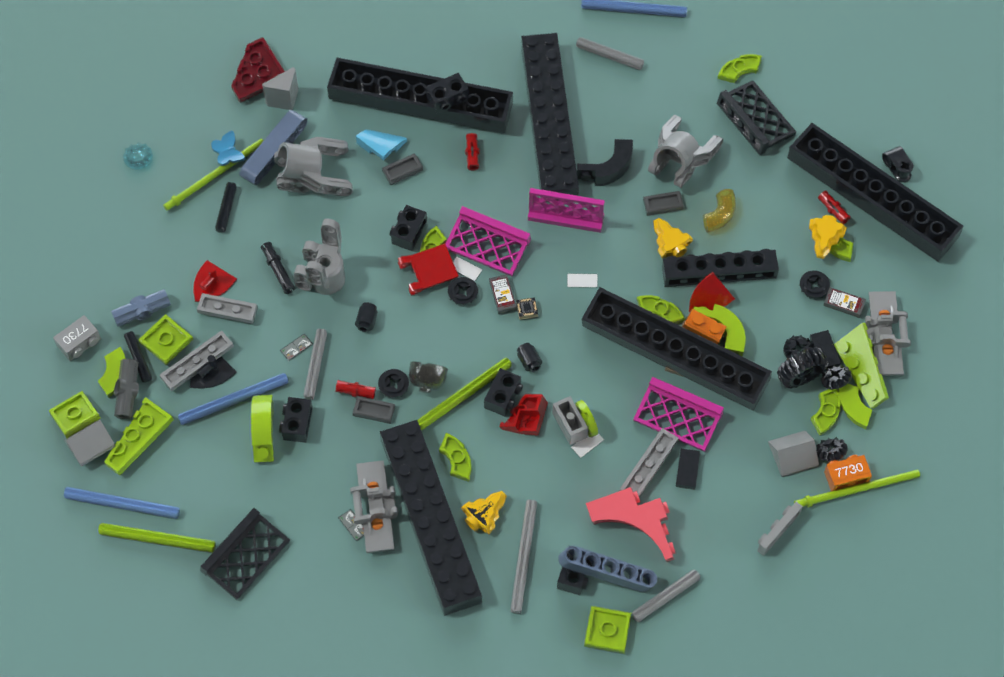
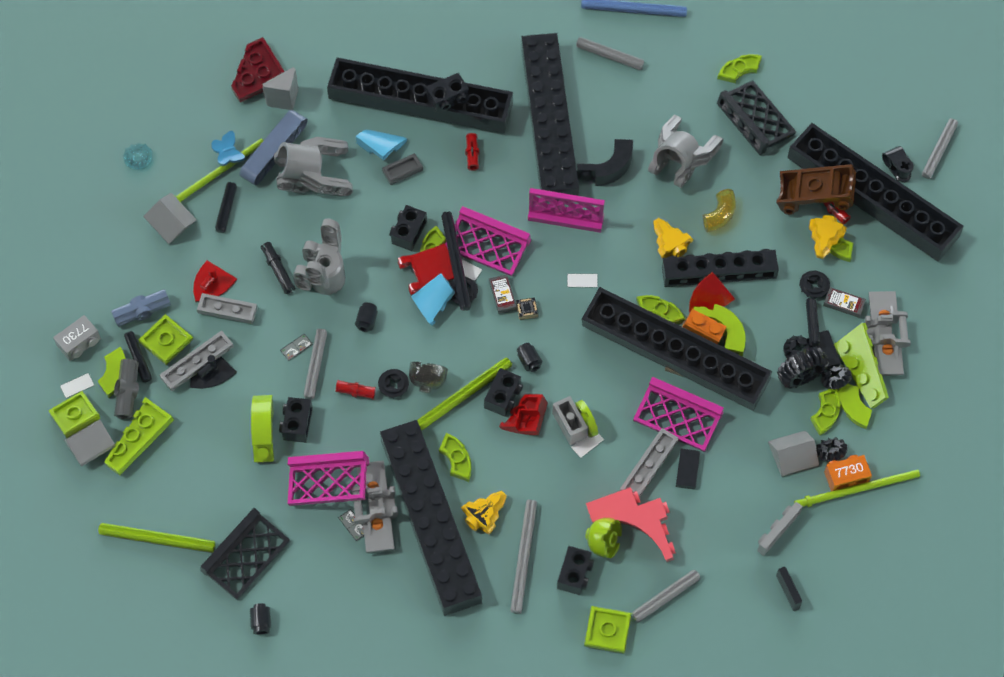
(77, 385): none -> white sticker
(121, 502): medium blue axle -> none
(169, 218): none -> light grey slope
(232, 399): medium blue axle -> none
(260, 619): none -> black brick
(327, 462): none -> dark pink fence
(373, 410): dark grey tile -> none
(433, 297): none -> medium azure slope
(456, 261): none -> black axle
(598, 568): sand blue beam -> none
(603, 537): none -> lime cylinder
(663, 203): dark grey tile -> none
(789, 588): none -> black tile
(812, 319): none -> black axle
(817, 186): none -> reddish brown piece
(939, 148): none -> light grey axle

